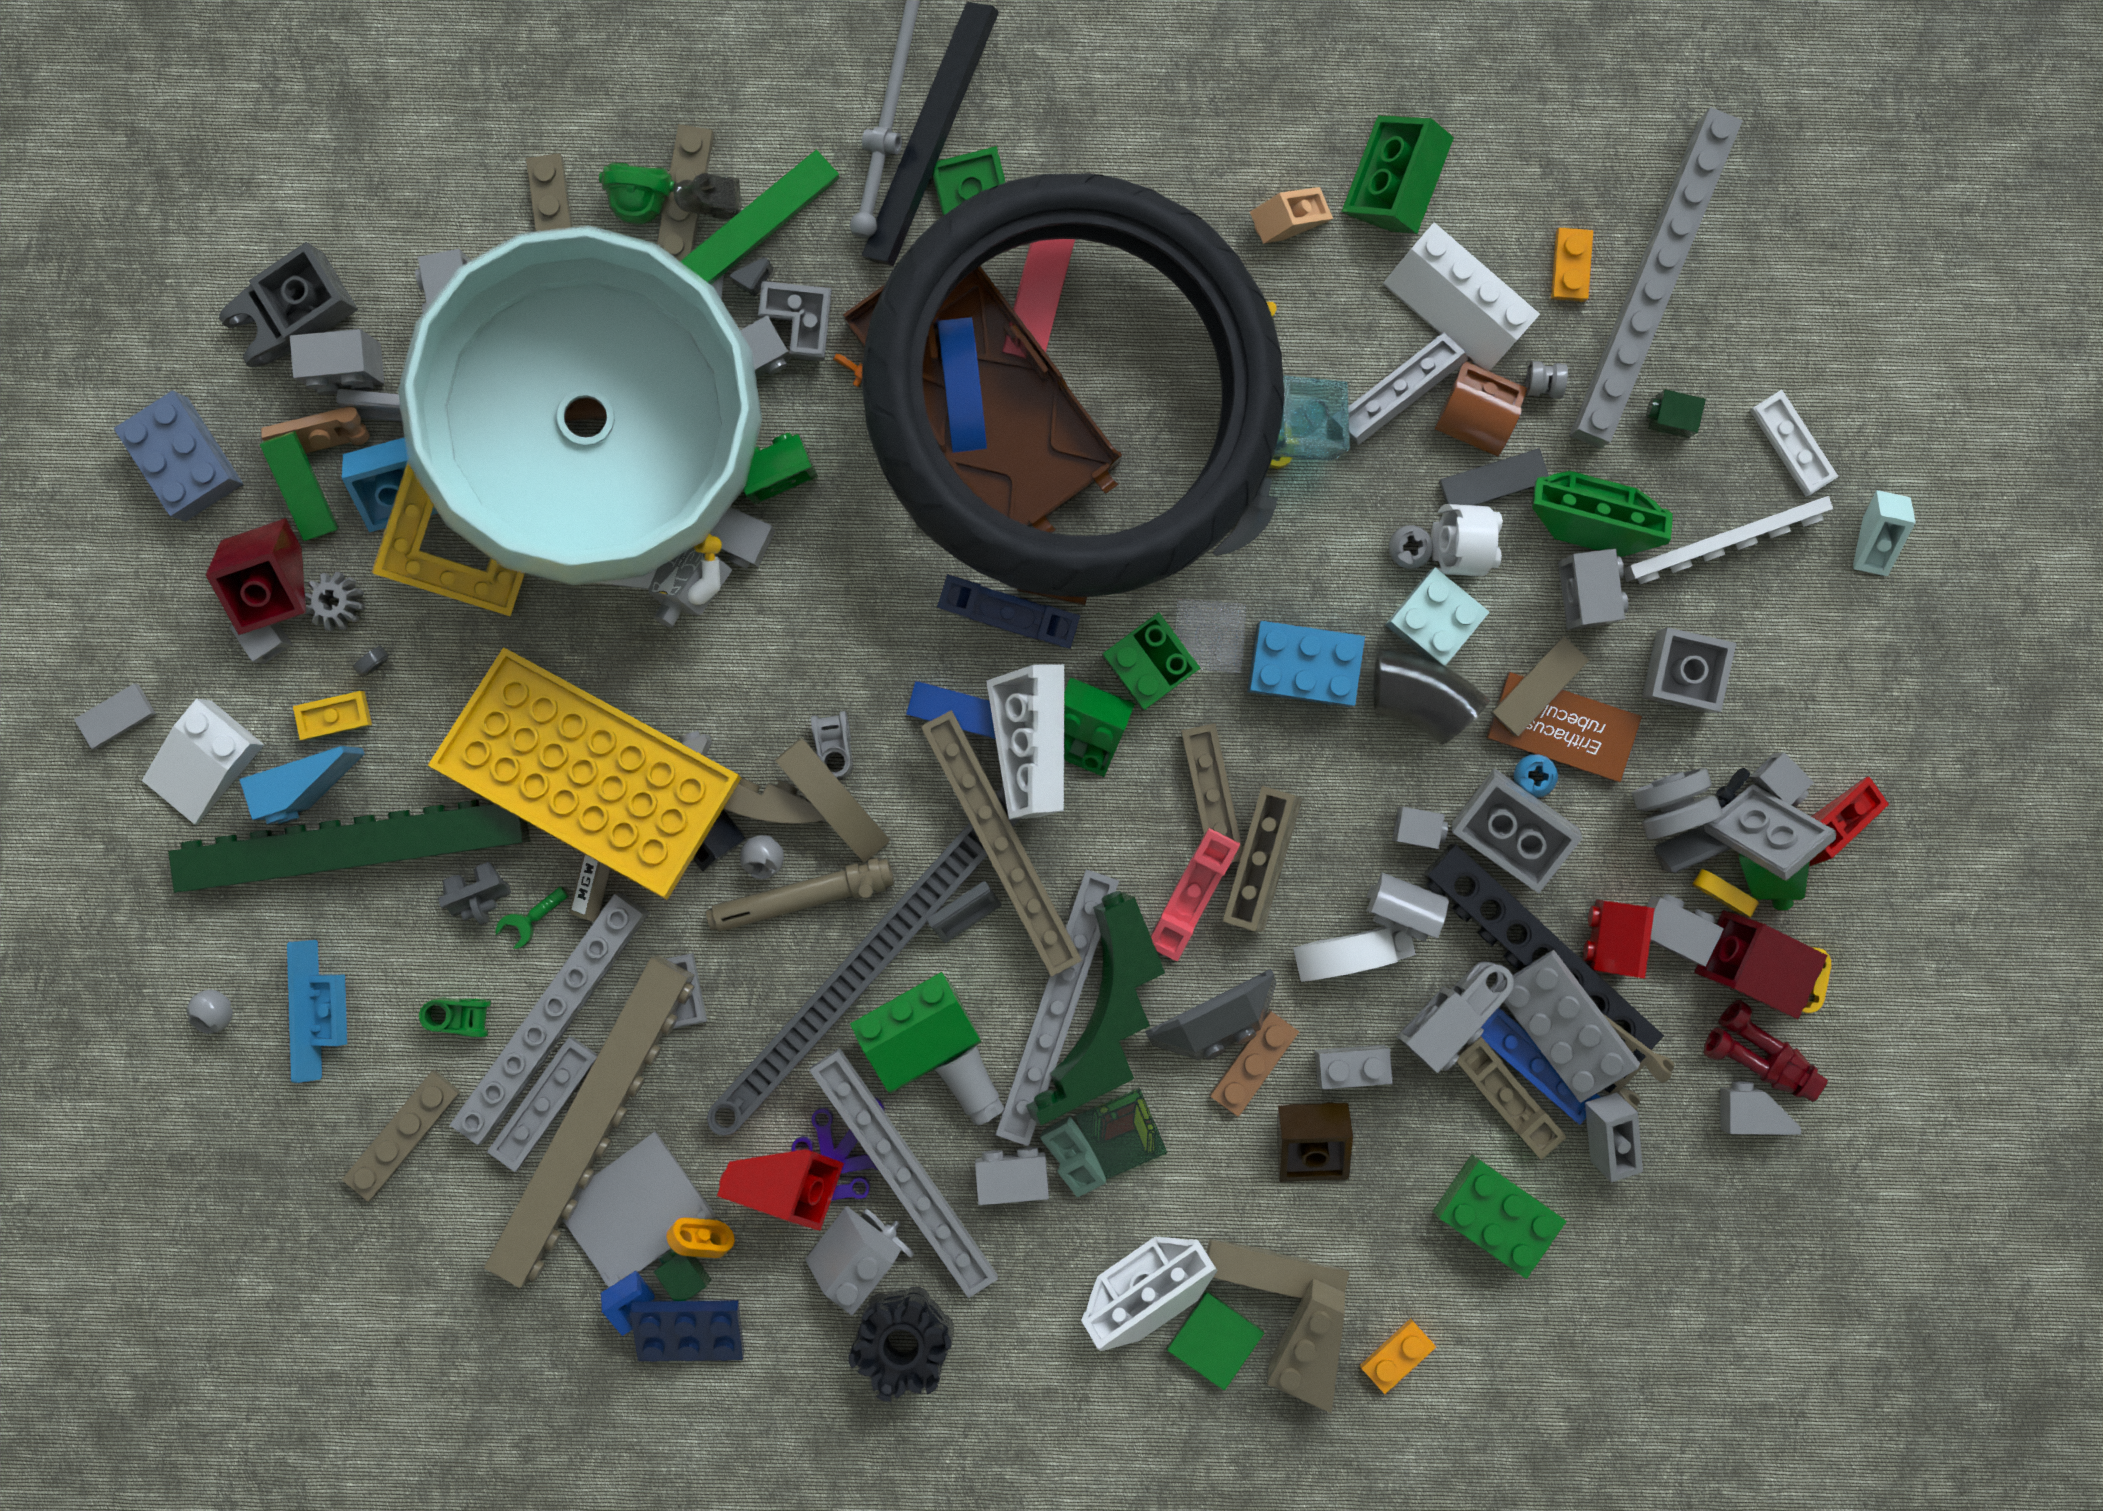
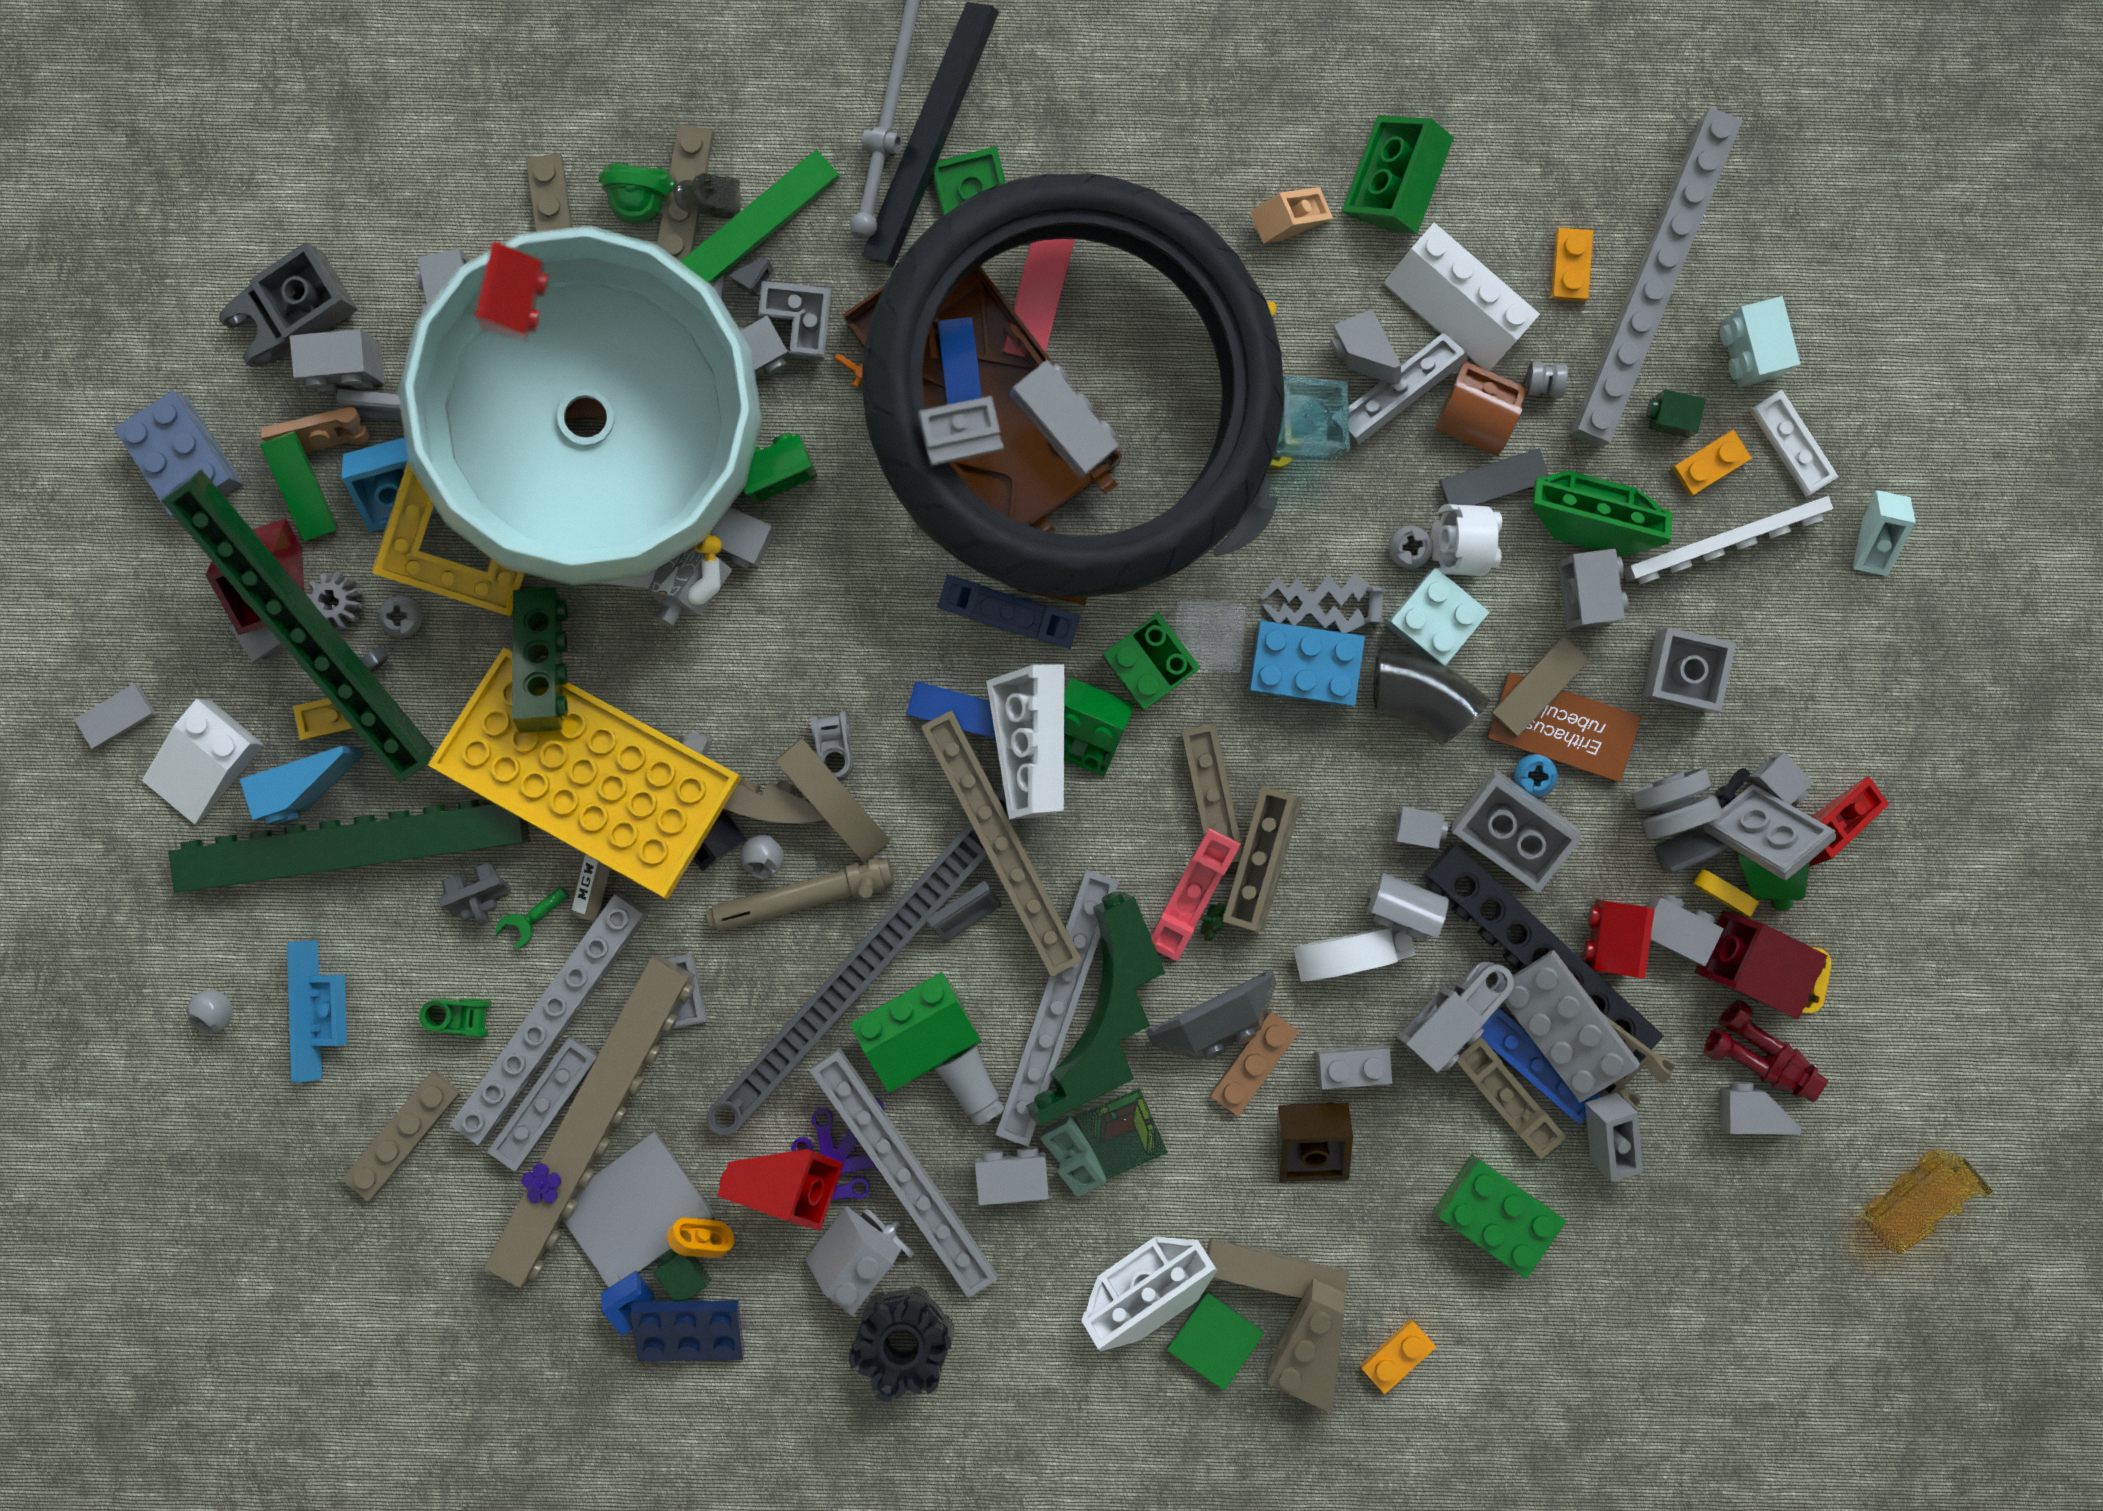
(298, 624): none -> dark green brick
(392, 607): none -> light grey piece
(511, 293): none -> red slope
(530, 610): none -> dark green brick
(542, 1184): none -> dark purple plant
(960, 430): none -> light grey plate
(1064, 418): none -> light grey brick
(1212, 921): none -> dark green plant
(1311, 600): none -> light grey piece
(1366, 348): none -> light grey slope
(1711, 463): none -> light orange plate
(1759, 342): none -> light aqua brick
(1922, 1198): none -> clear yellow wedge

